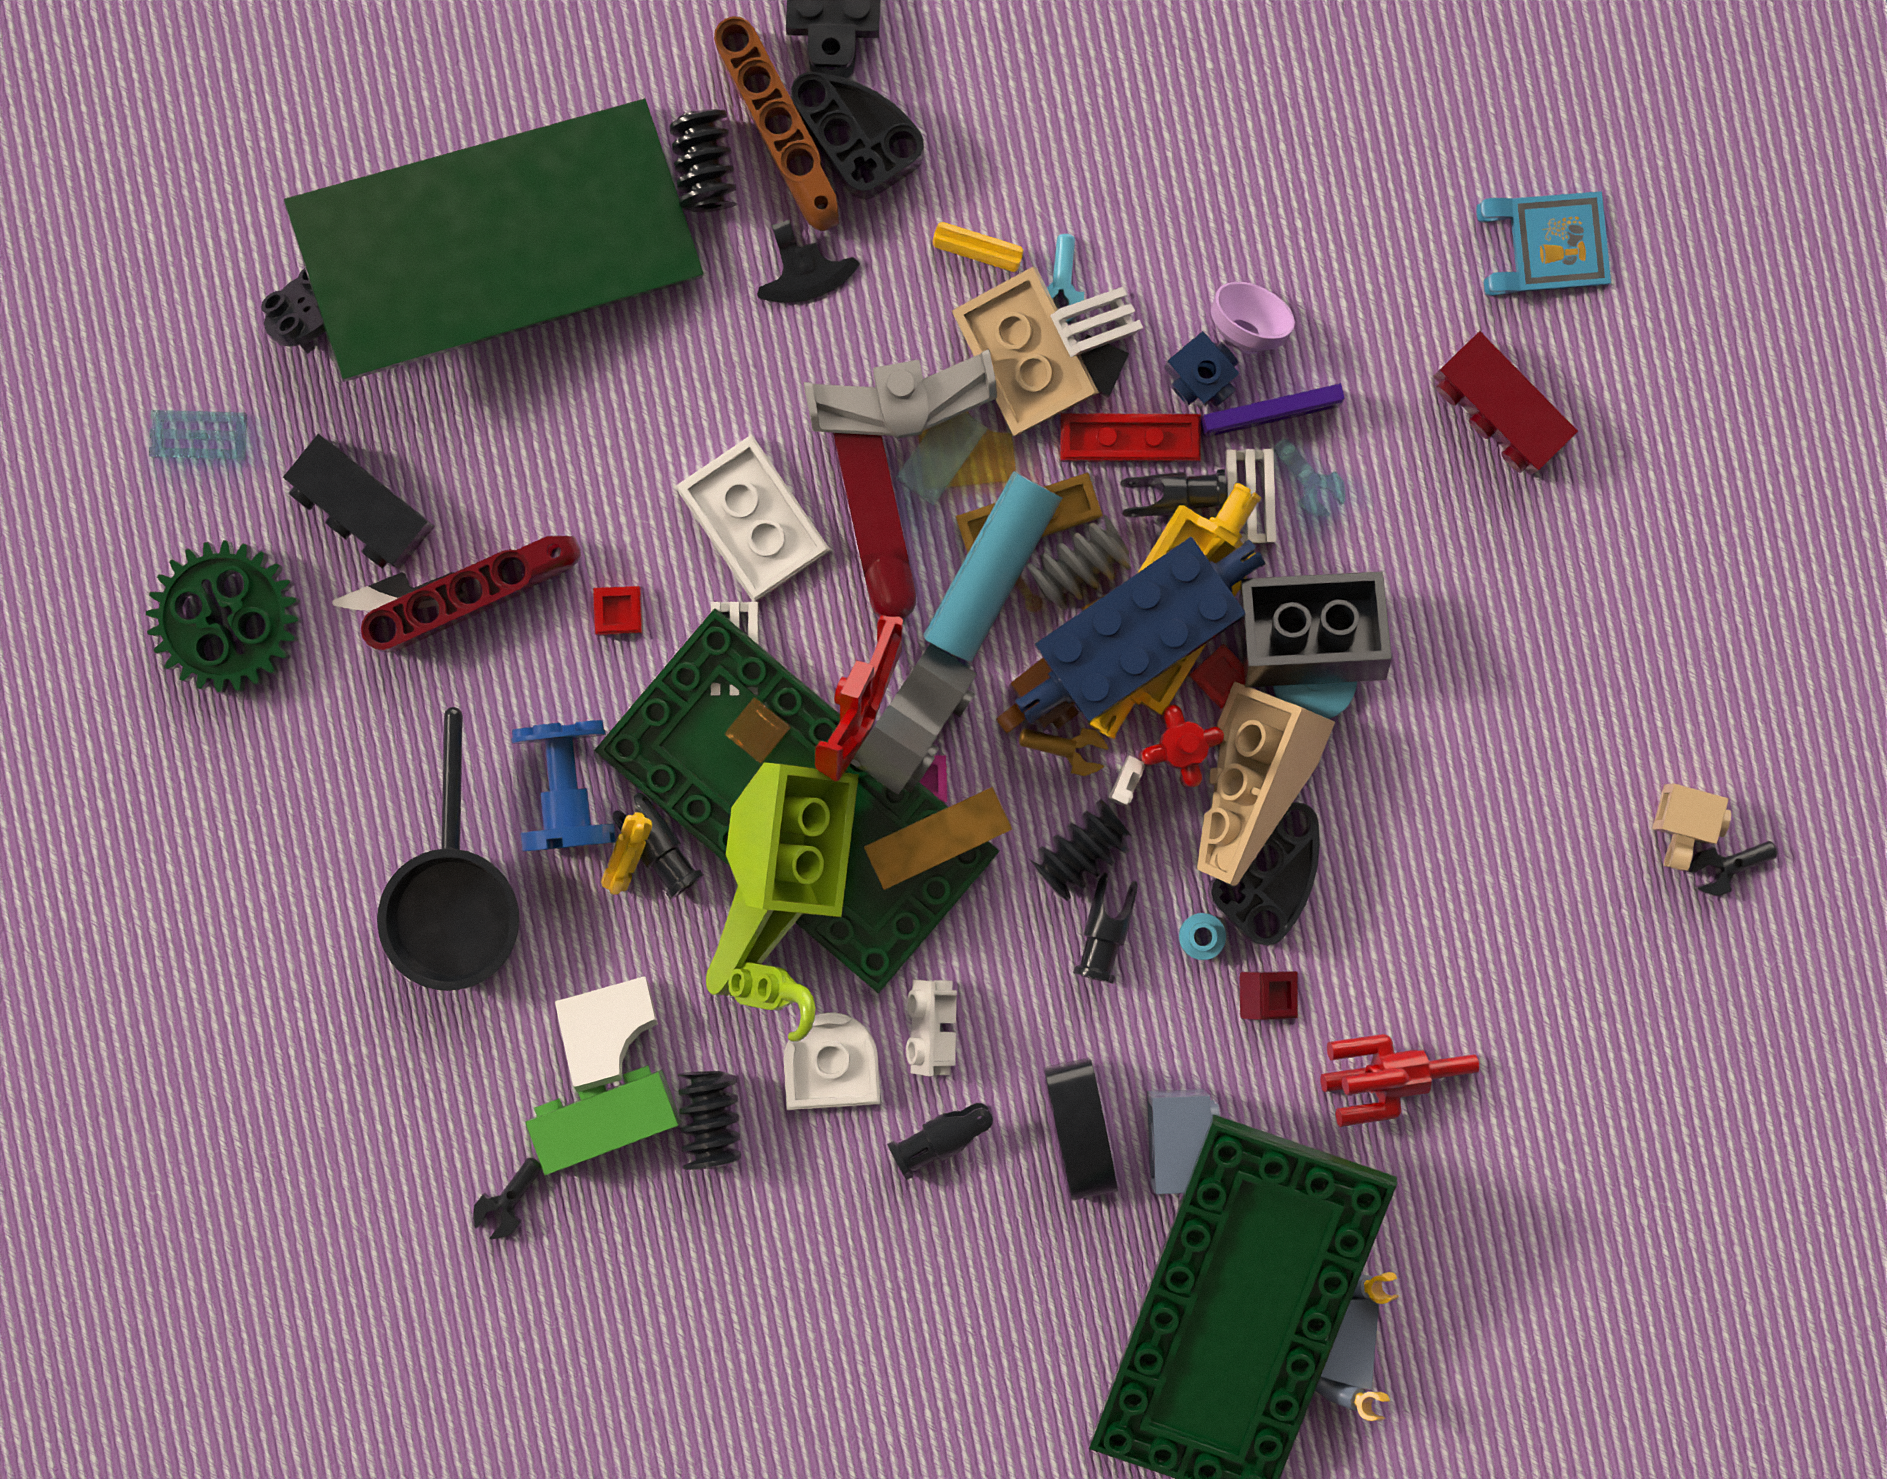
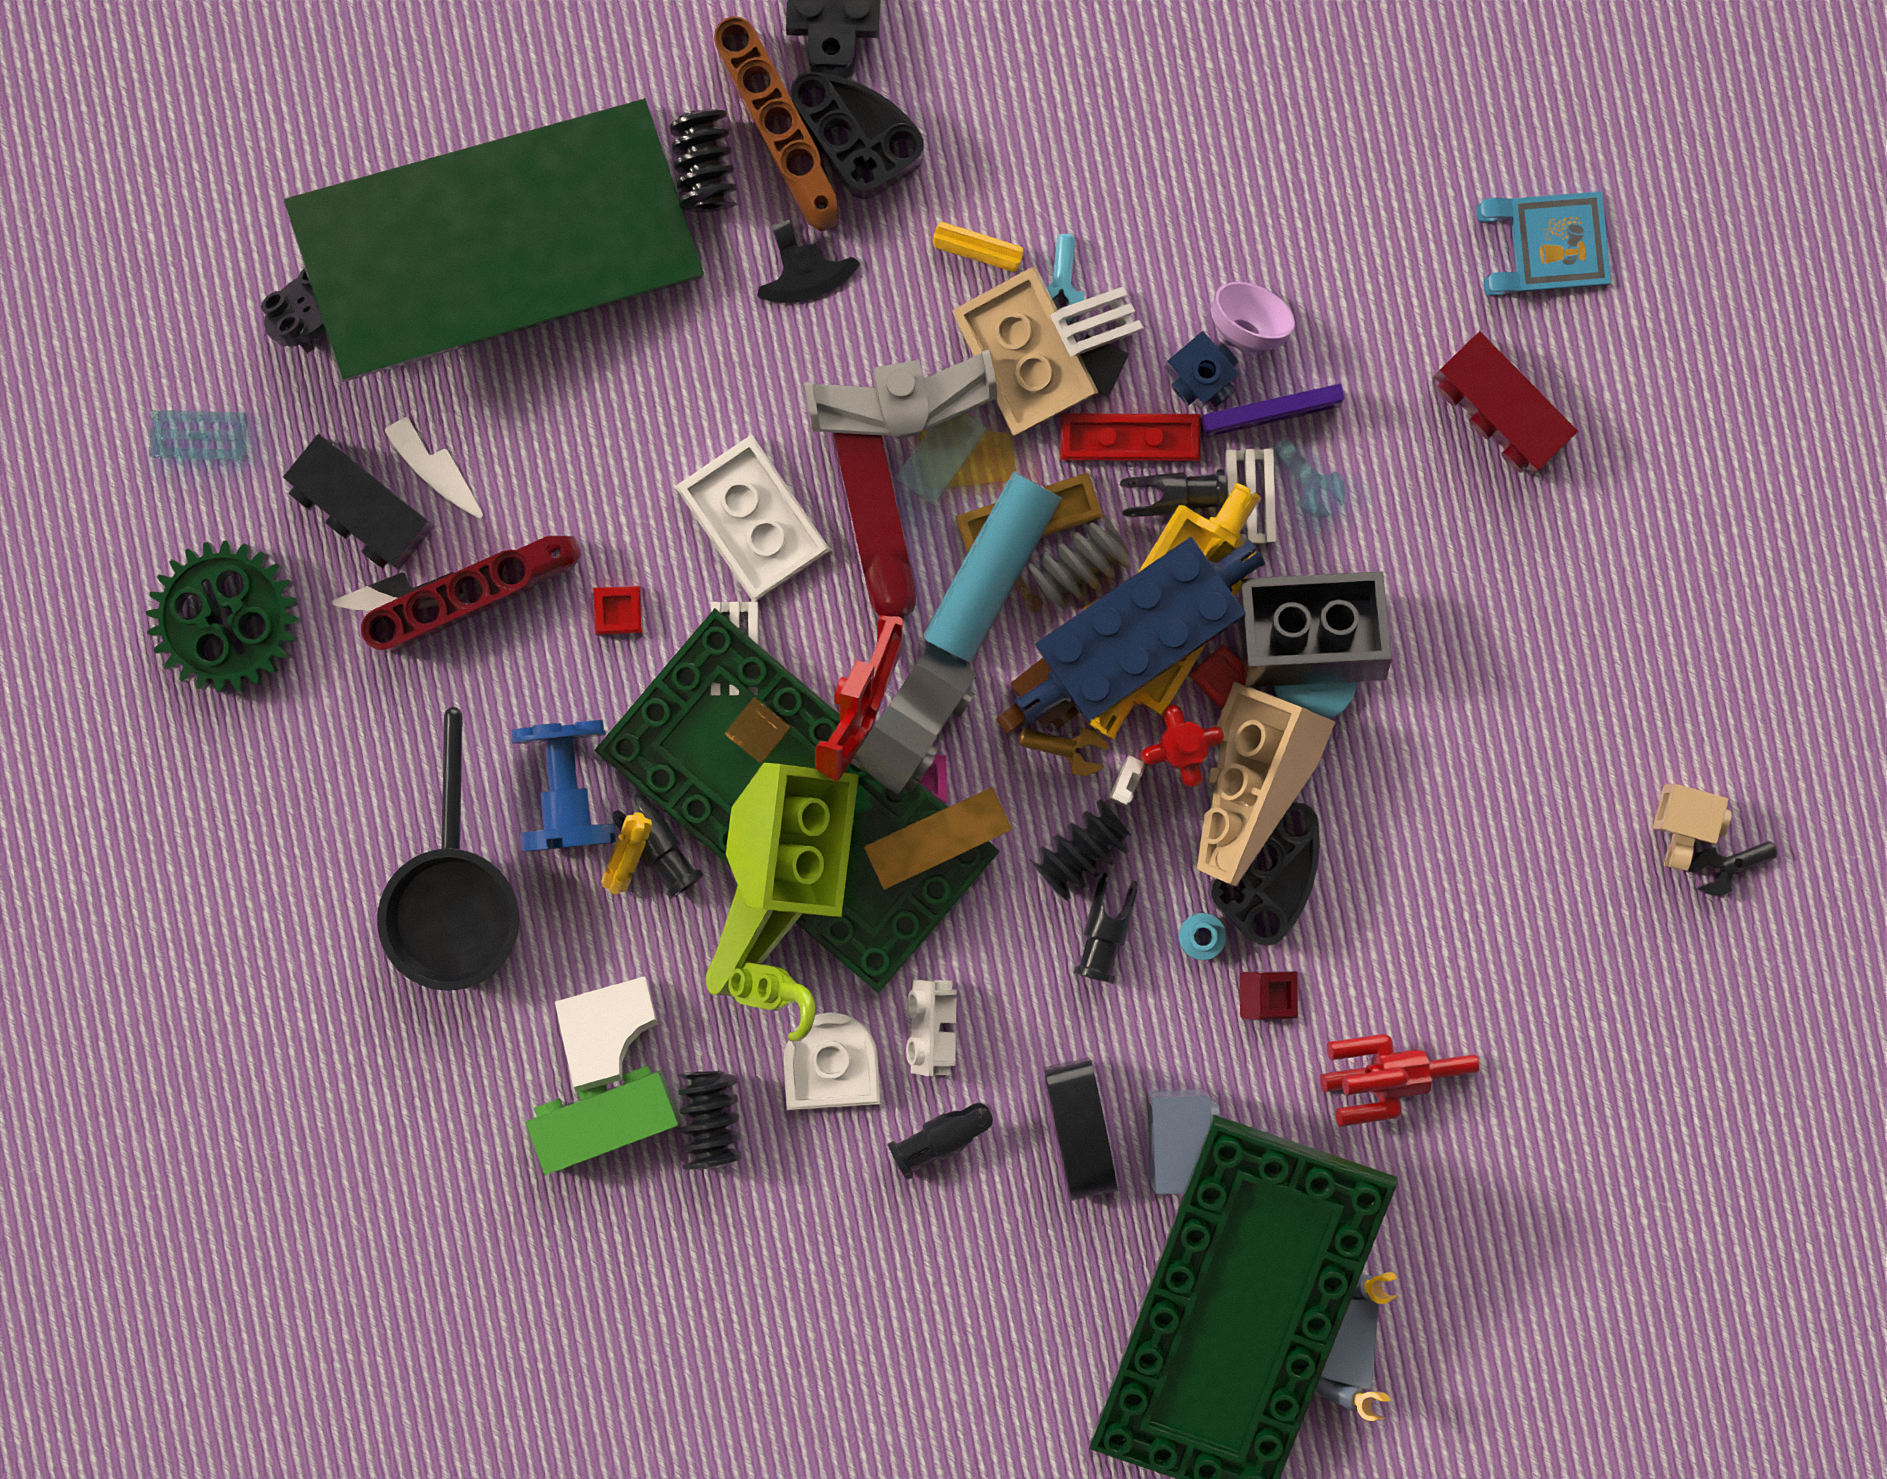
(435, 469): none -> white sticker
(507, 1199): black bar -> none

